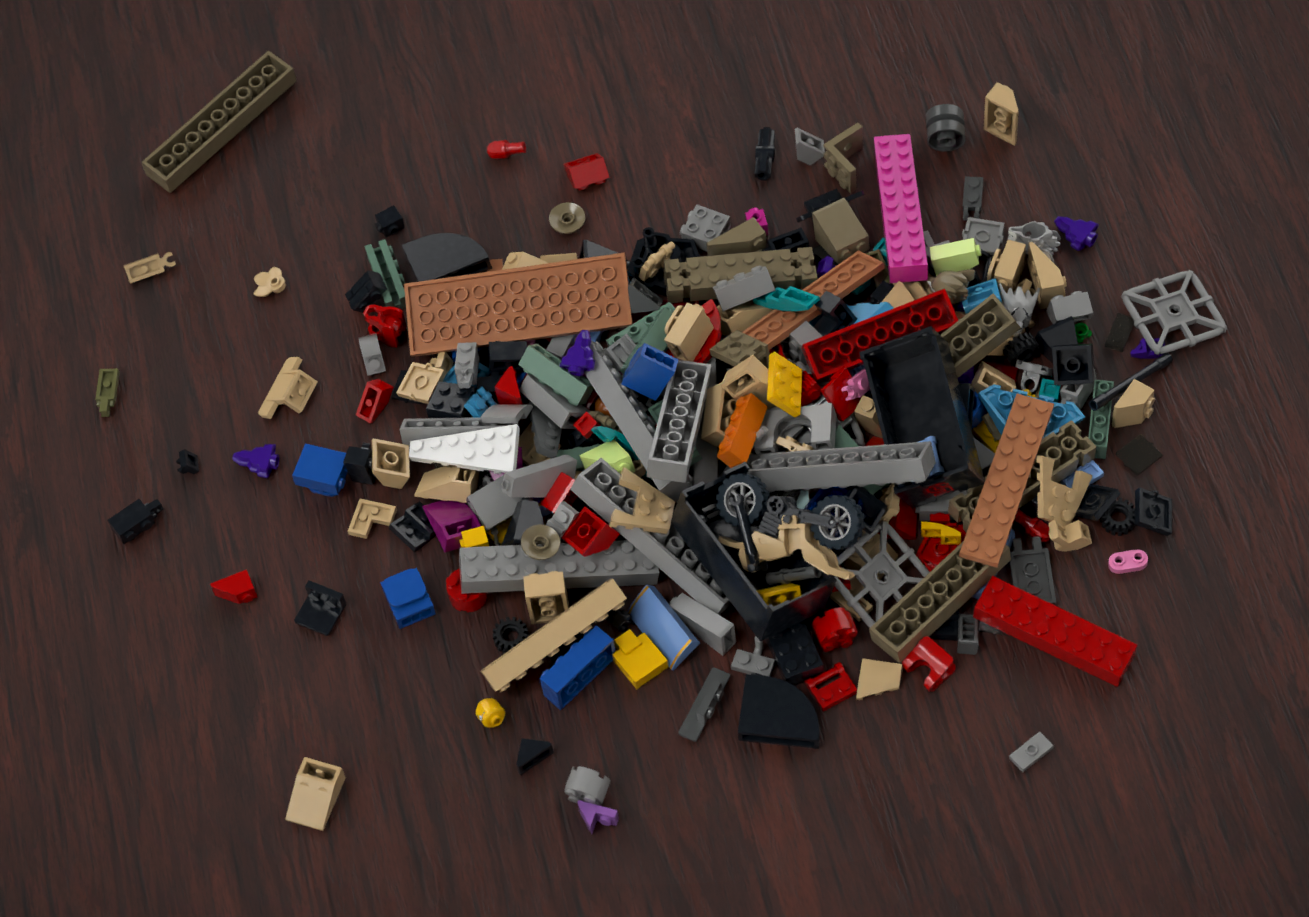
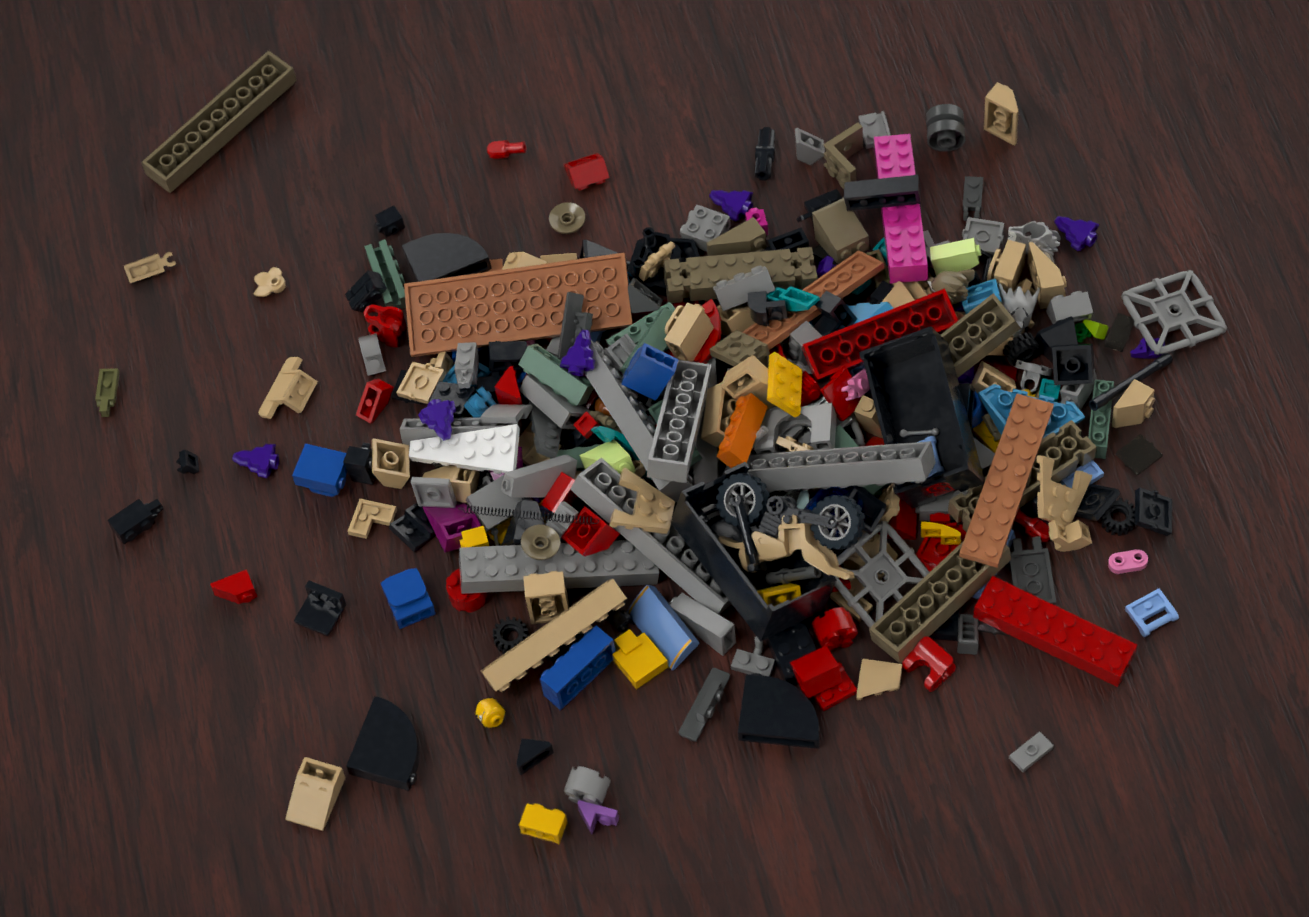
(386, 747): none -> black brick
(433, 492): none -> light grey plate
(439, 416): none -> dark purple rock
(527, 515): none -> black piece
(543, 823): none -> yellow brick
(573, 322): none -> dark grey bracket
(733, 202): none -> dark purple rock
(763, 310): none -> black brick
(816, 671): none -> red slope
(873, 126): none -> light grey plate
(882, 192): none -> black brick
(904, 433): none -> light grey hinge
(1097, 329): none -> lime slope
(1149, 606): none -> light blue plate

